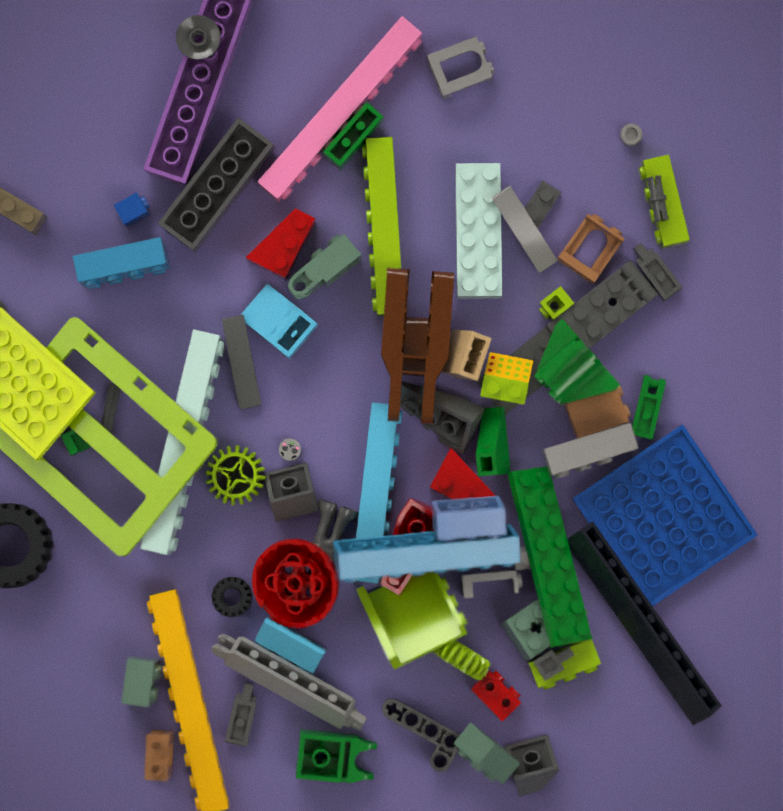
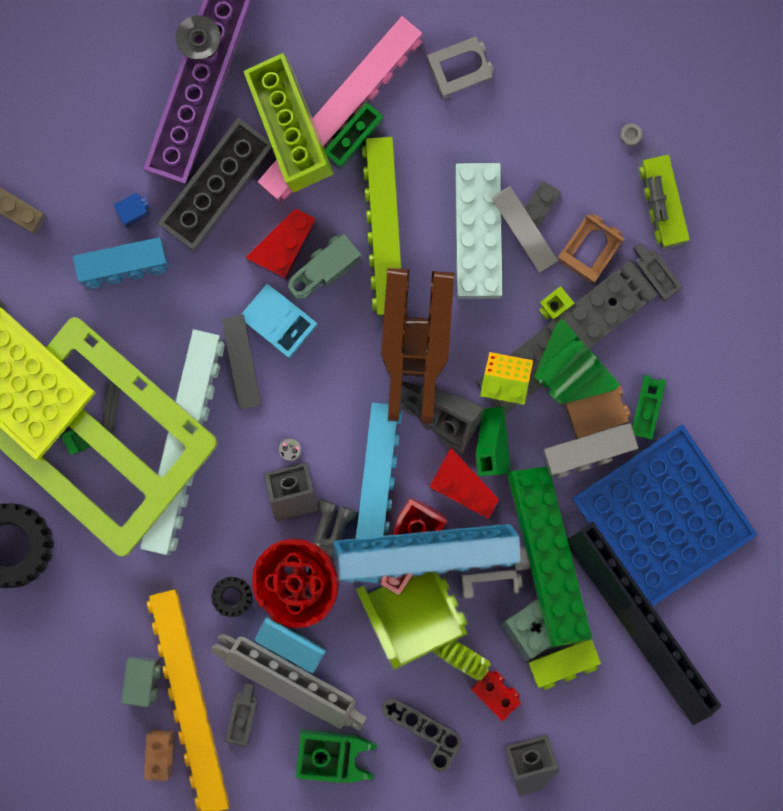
(218, 468): lime gear -> none
(288, 122): none -> lime brick
(466, 354): tan brick -> none
(468, 518): medium blue brick -> none
(485, 754): sand green brick -> none
(550, 663): dark grey plate -> none

